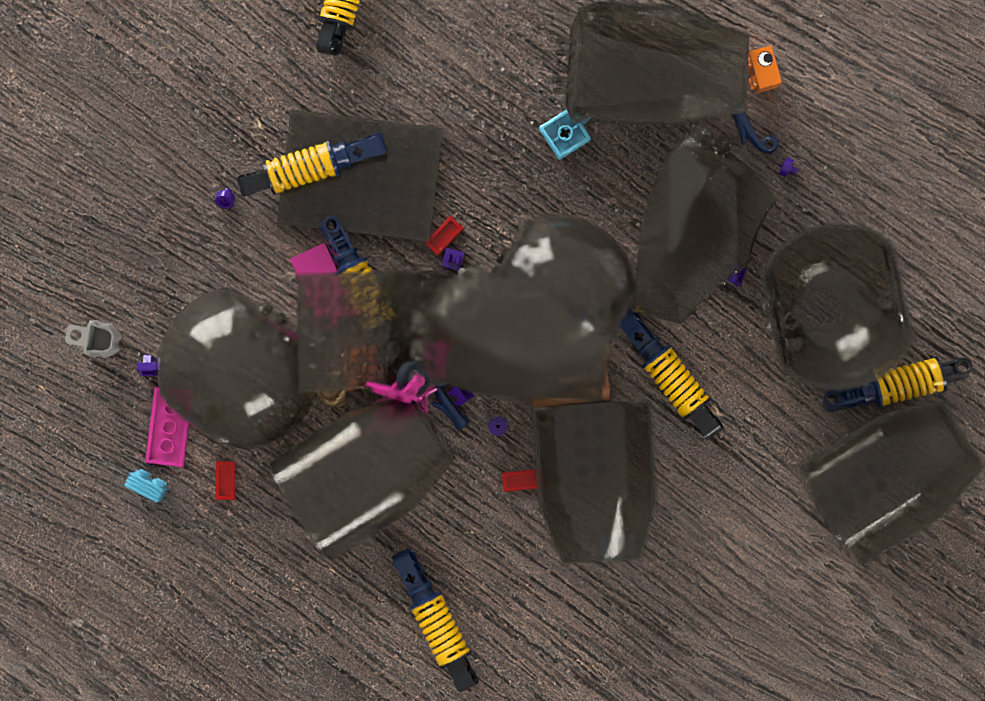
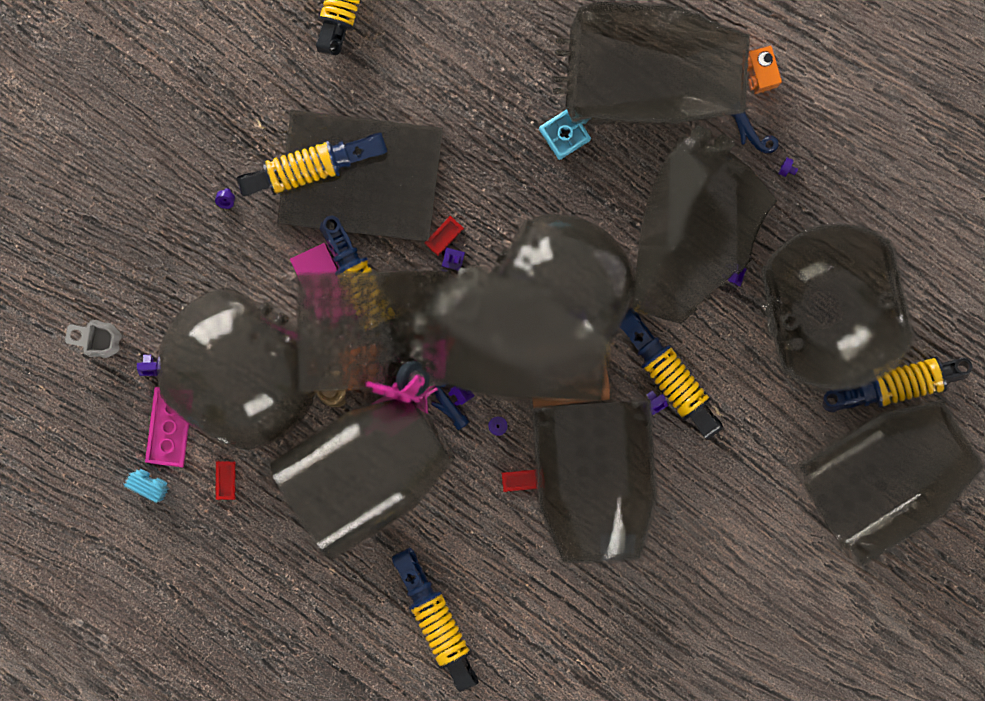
(657, 403): none -> dark purple tile

